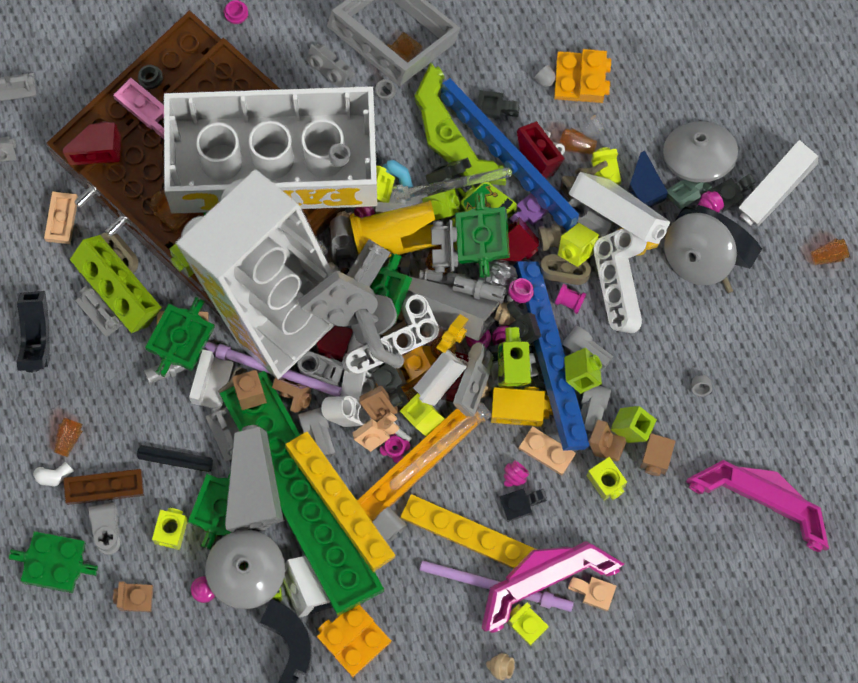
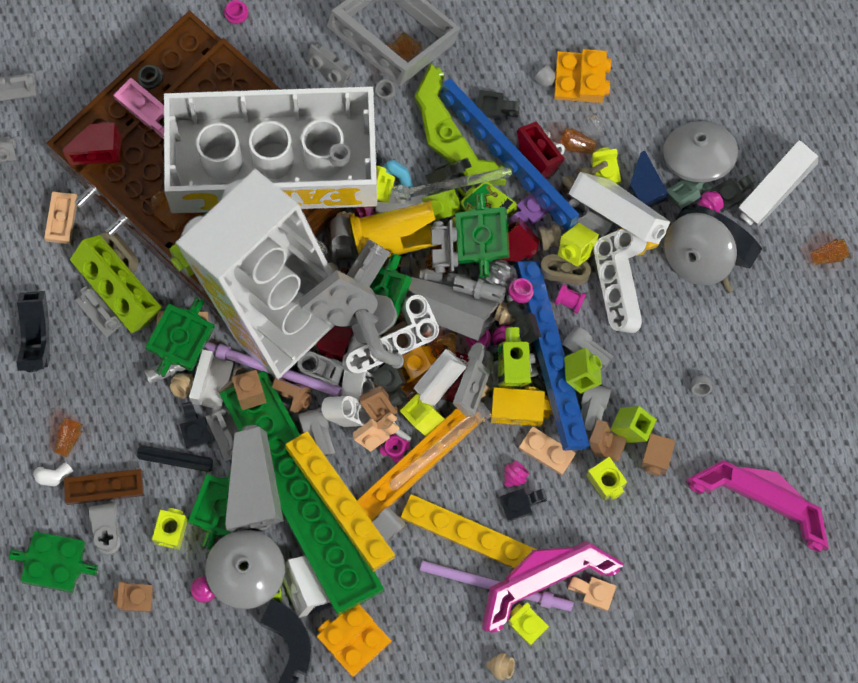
(181, 385): none -> tan plate
(194, 430): none -> black plate
(454, 334): yellow plate -> none

